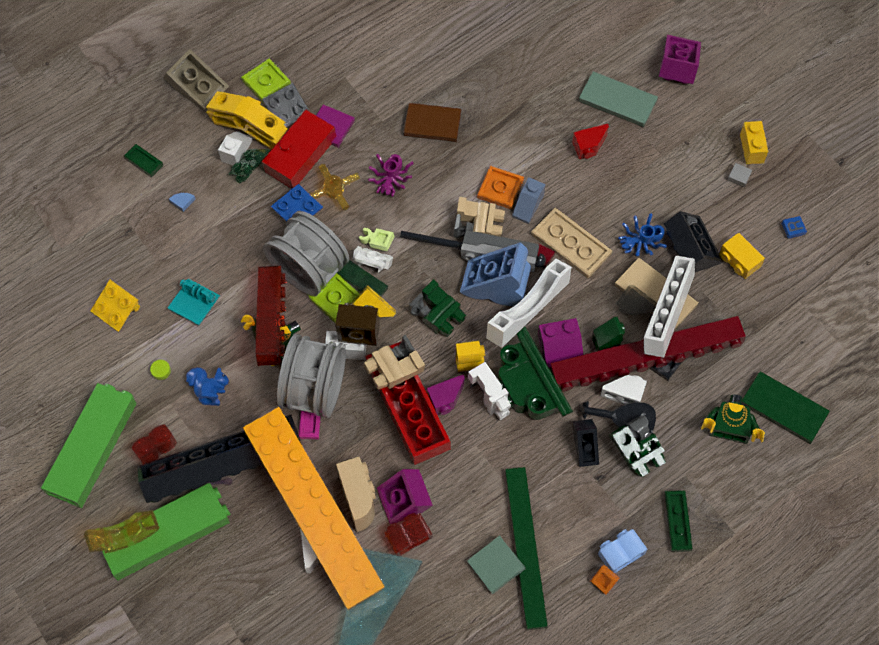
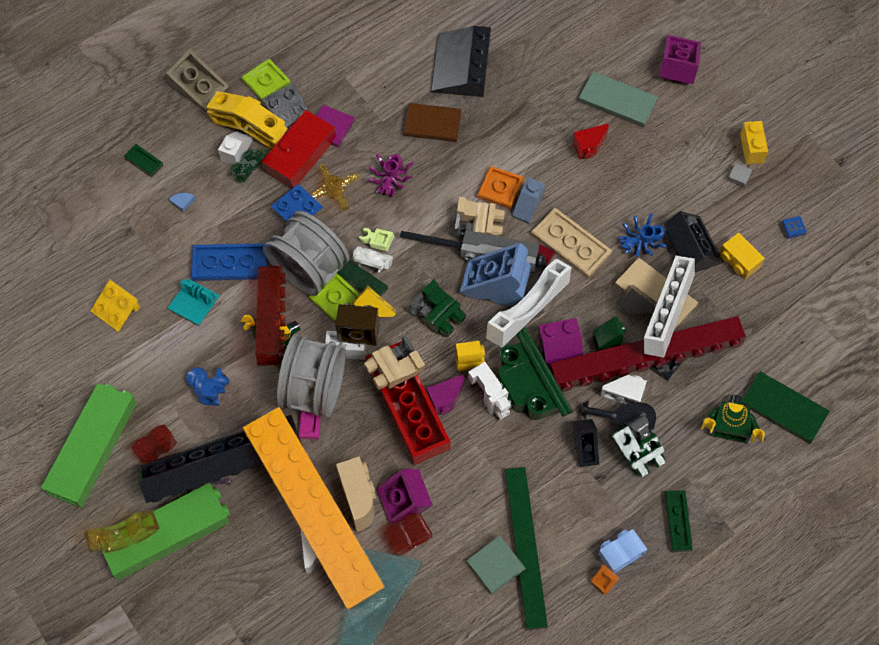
(160, 369): lime tile -> none
(227, 262): none -> blue tile
(462, 61): none -> black slope

